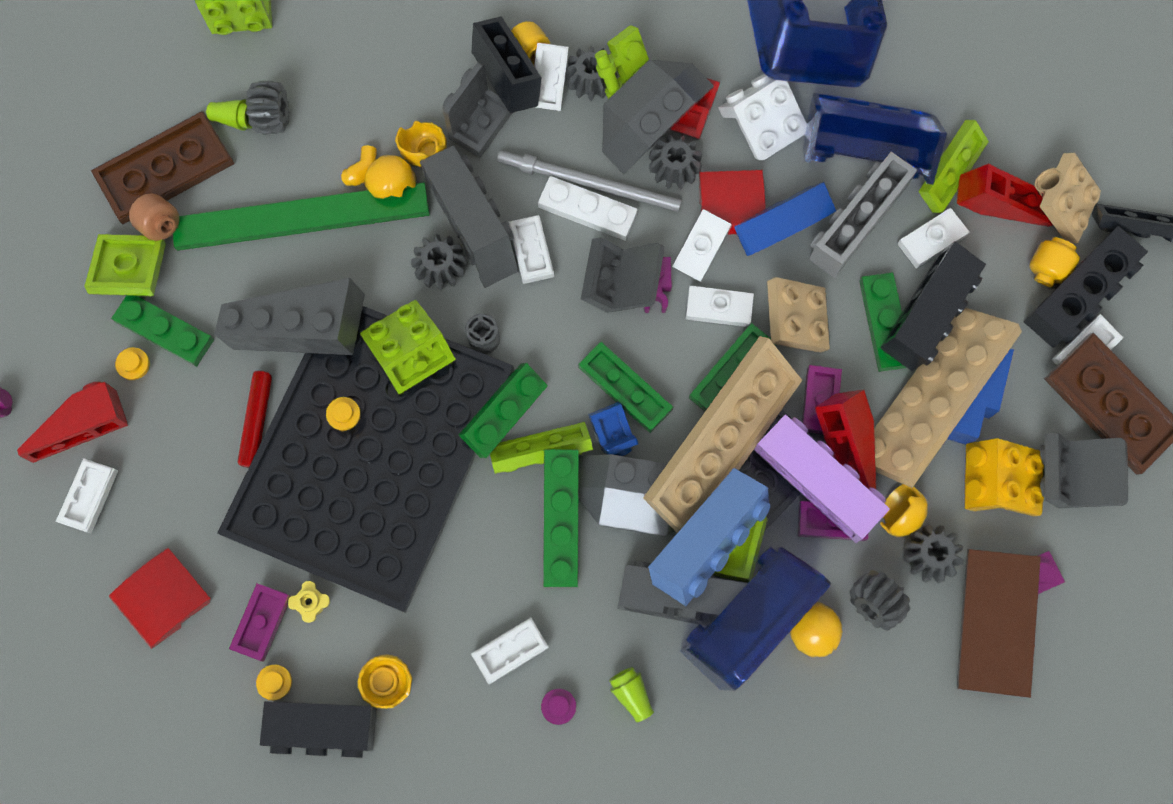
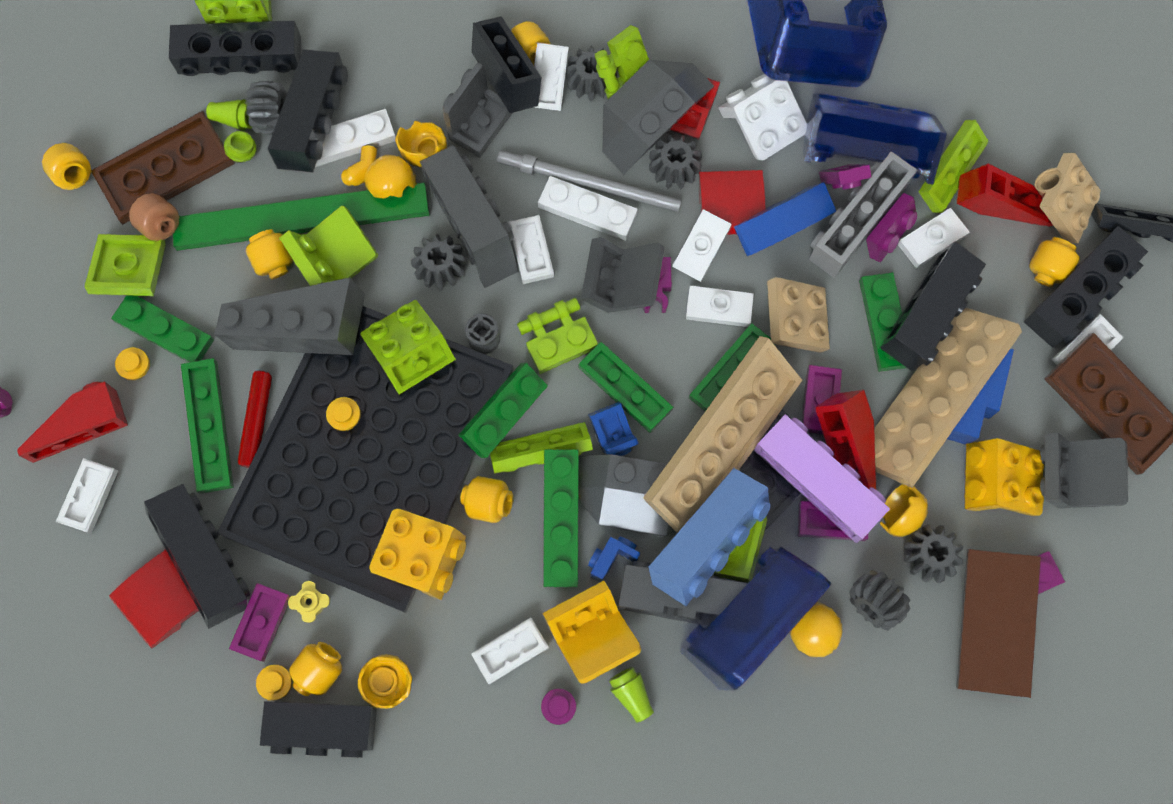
(66, 166): none -> yellow head
(196, 555): none -> black brick
(207, 426): none -> green plate
(220, 39): none -> black brick
(240, 146): none -> lime plate
(268, 254): none -> yellow head
(308, 111): none -> black brick
(315, 669): none -> yellow head
(331, 249): none -> lime bracket
(349, 136): none -> white plate
(418, 553): none -> yellow bracket
(487, 499): none -> yellow head
(561, 344): none -> lime plate
(592, 633): none -> yellow bracket
(603, 559): none -> blue bracket
(845, 176): none -> magenta plate
(892, 226): none -> magenta plate

